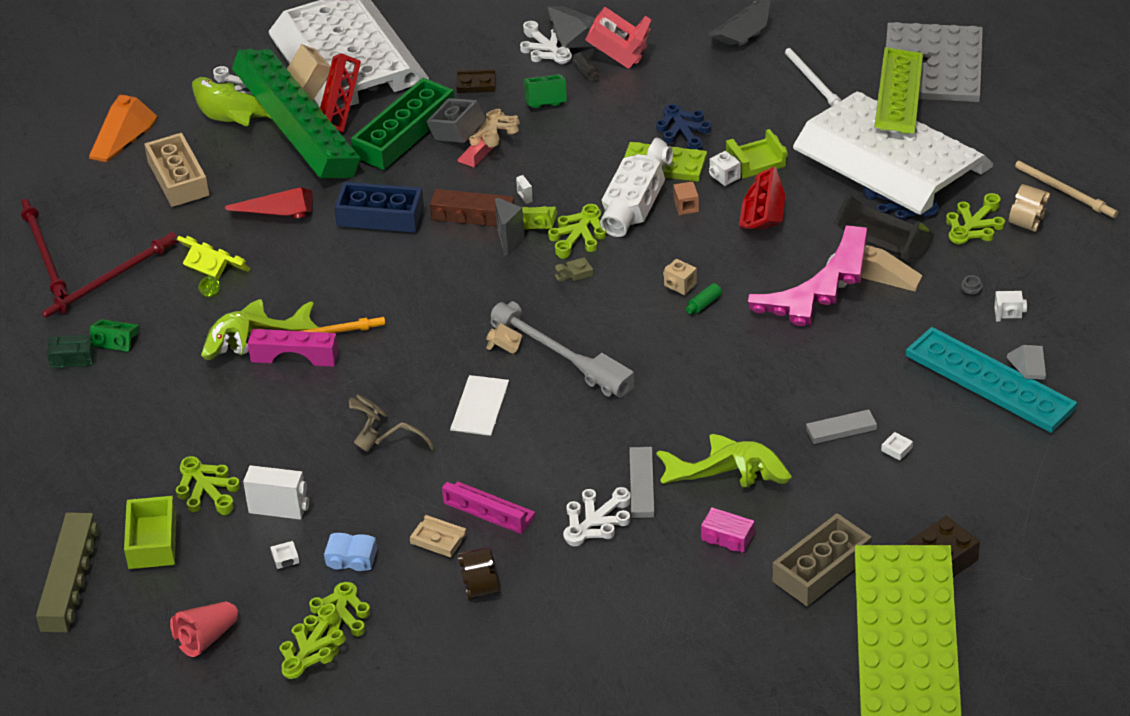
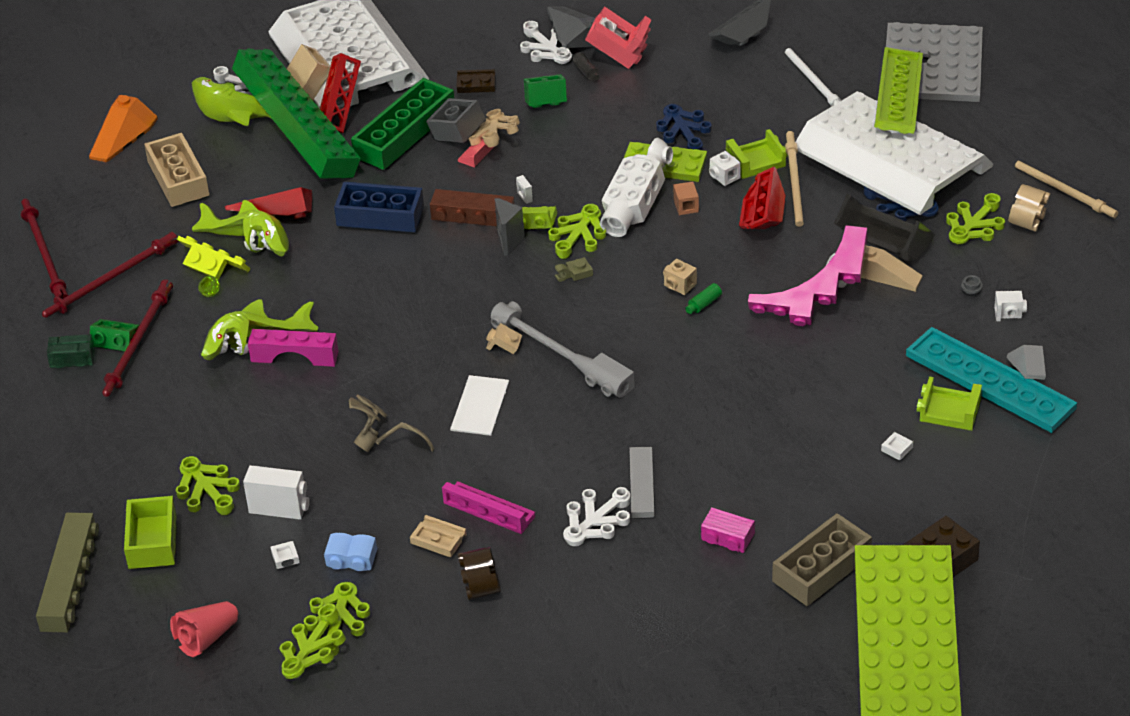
(159, 297): none -> dark red bar
(247, 223): none -> lime piece
(363, 324): light orange bar -> none
(727, 456): lime piece -> none
(792, 150): none -> tan bar
(841, 426): light grey tile -> none
(949, 406): none -> lime panel

